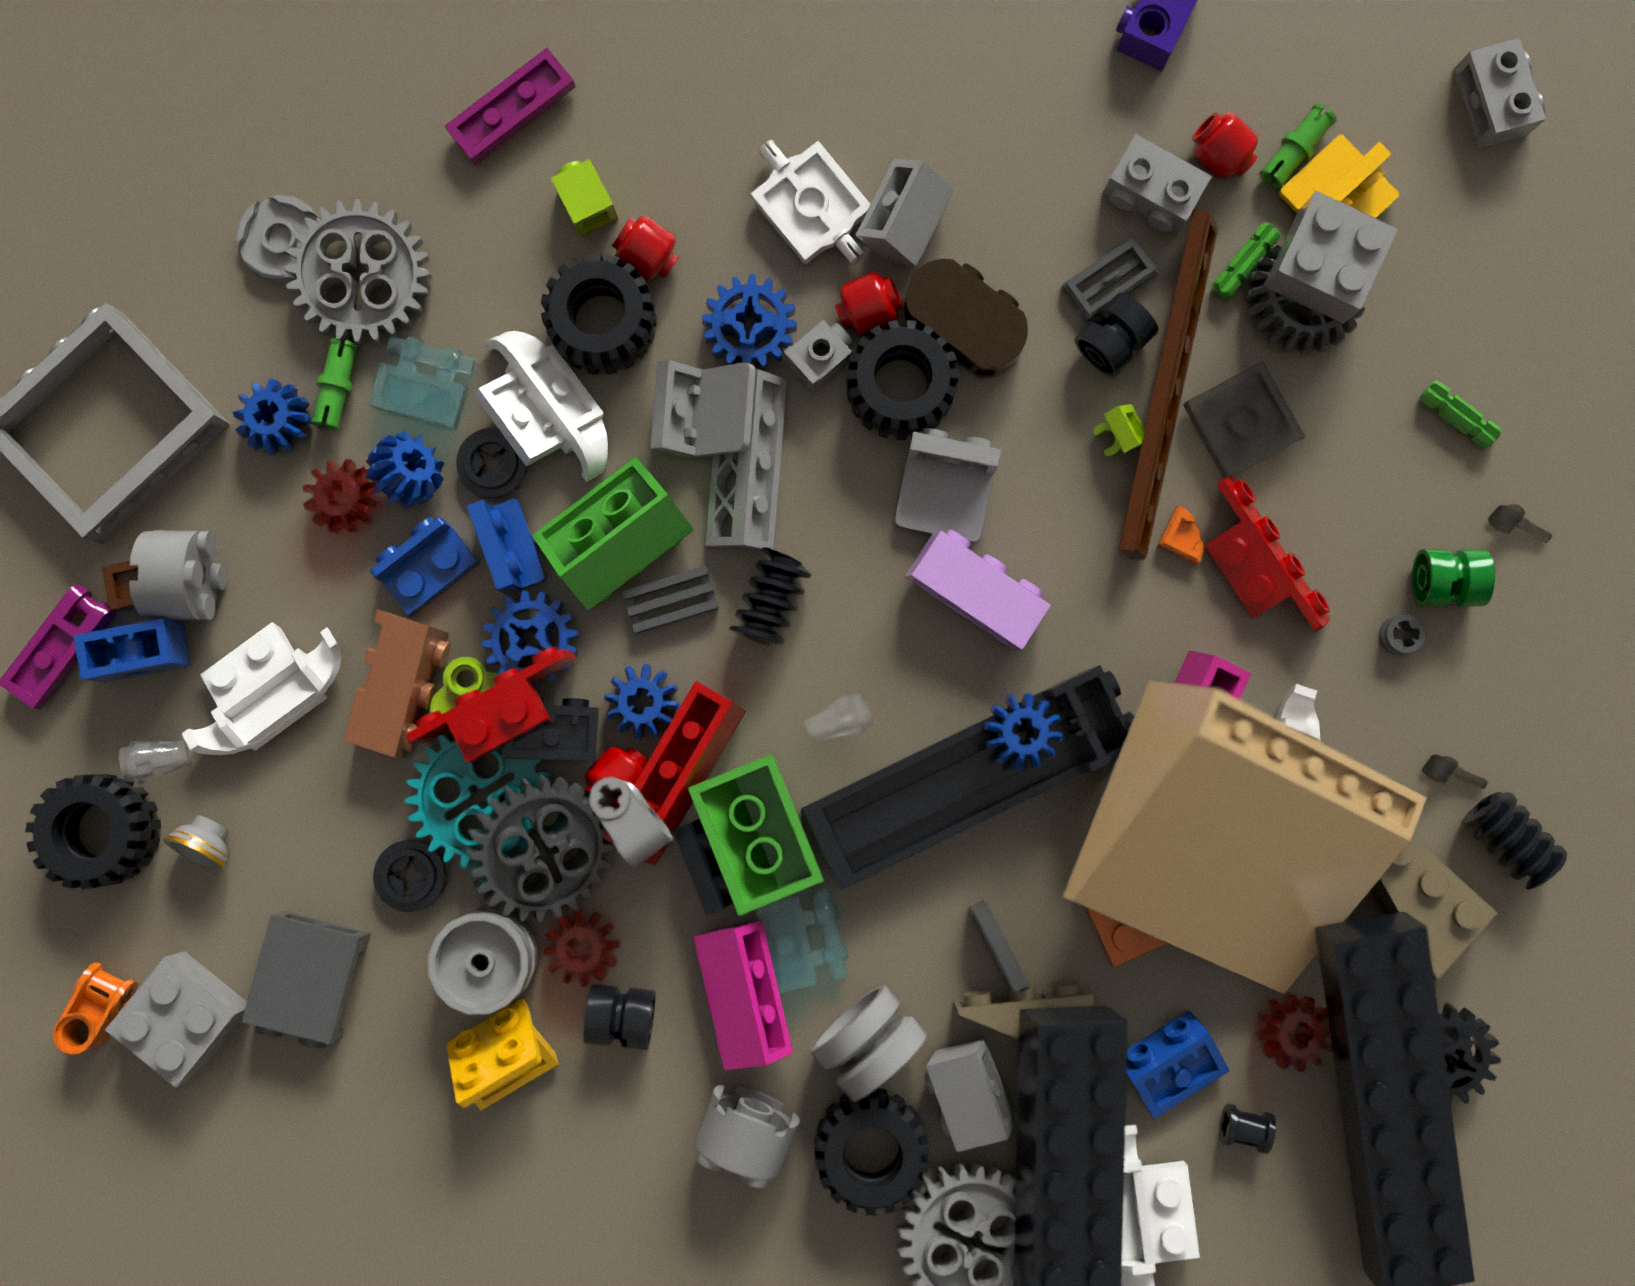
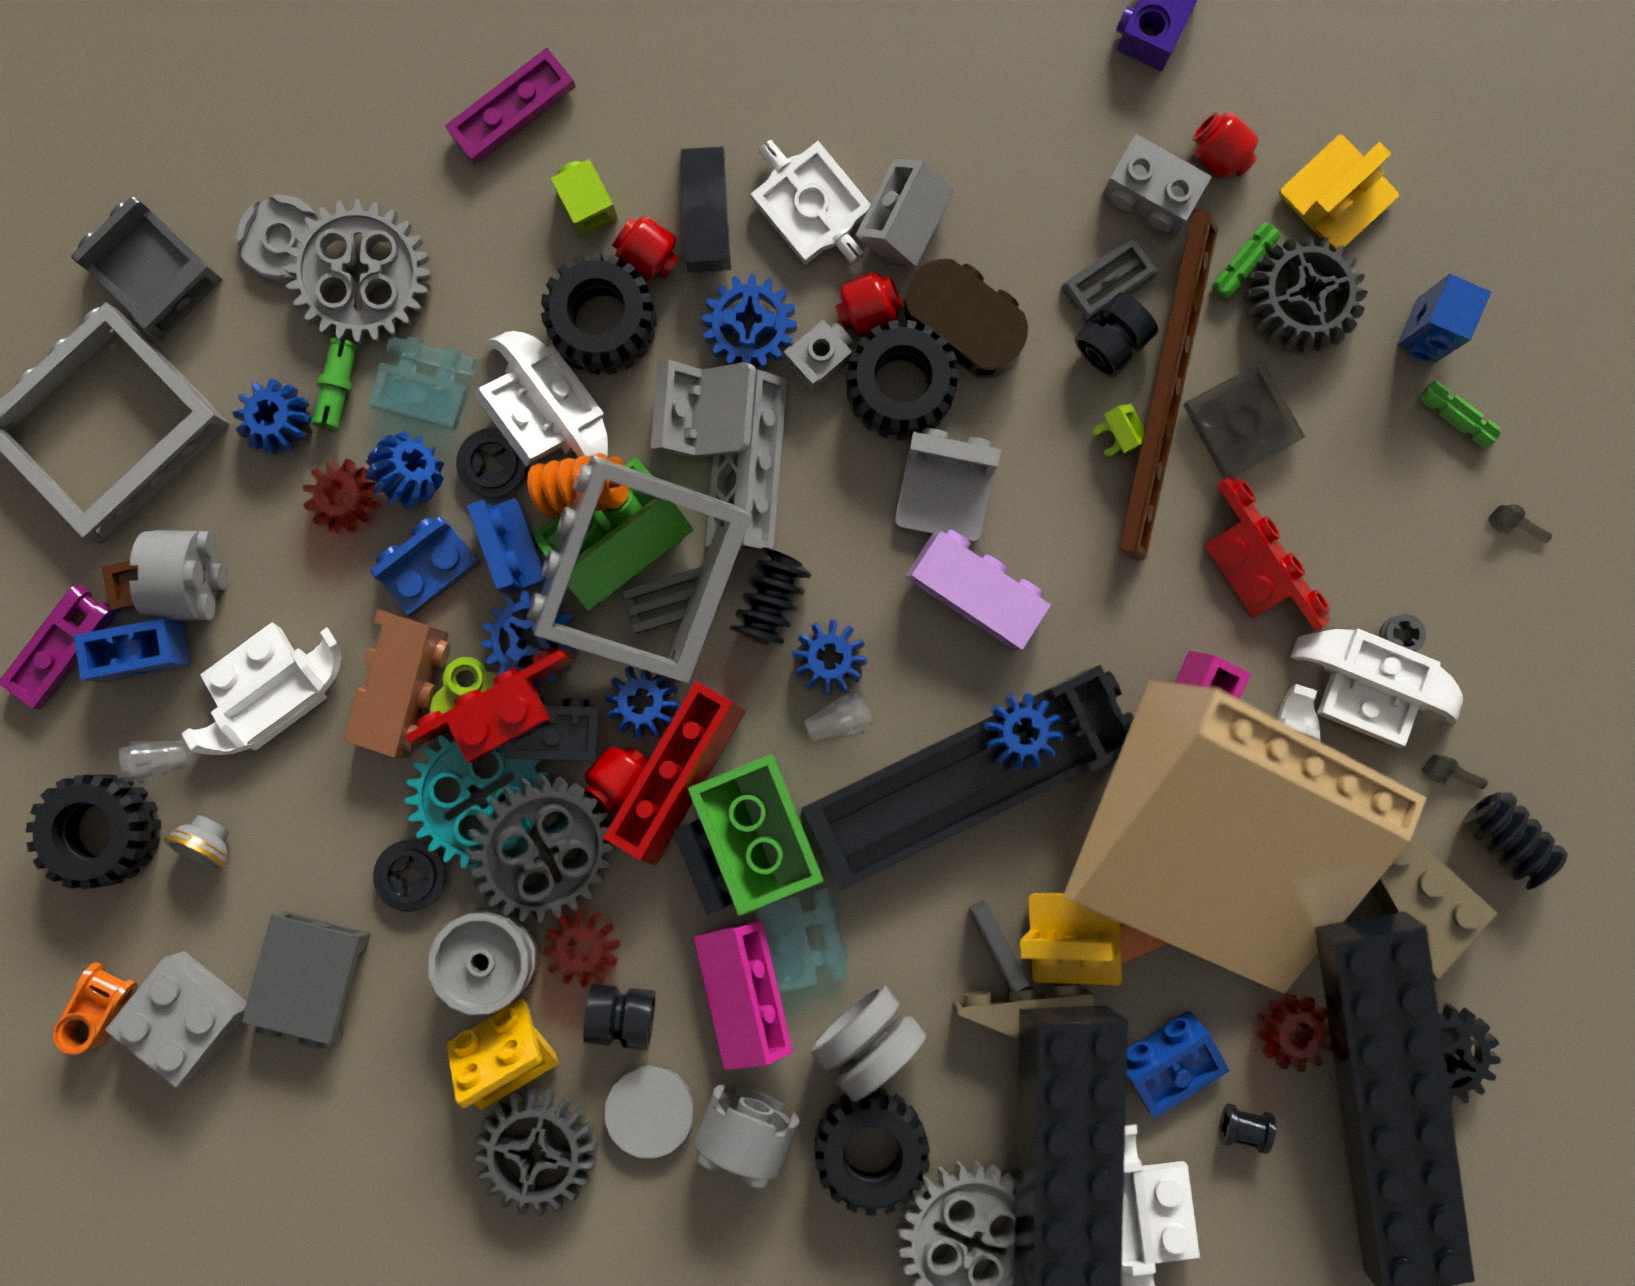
(146, 267): none -> dark grey panel
(516, 1149): none -> dark grey gear
(552, 486): none -> orange piece
(634, 825): light grey piece -> none
(649, 1111): none -> light grey tile
(705, 209): none -> black slope
(706, 592): none -> light grey window
(842, 649): none -> blue gear
(970, 1095): light grey brick -> none
(1071, 943): none -> yellow bracket
(1182, 536): orange tile -> none
(1297, 146): bright green pin -> none
(1330, 257): light grey brick -> none
(1378, 683): none -> white plate
(1443, 318): none -> blue brick
(1461, 578): green wheel -> none
(1499, 93): light grey brick -> none

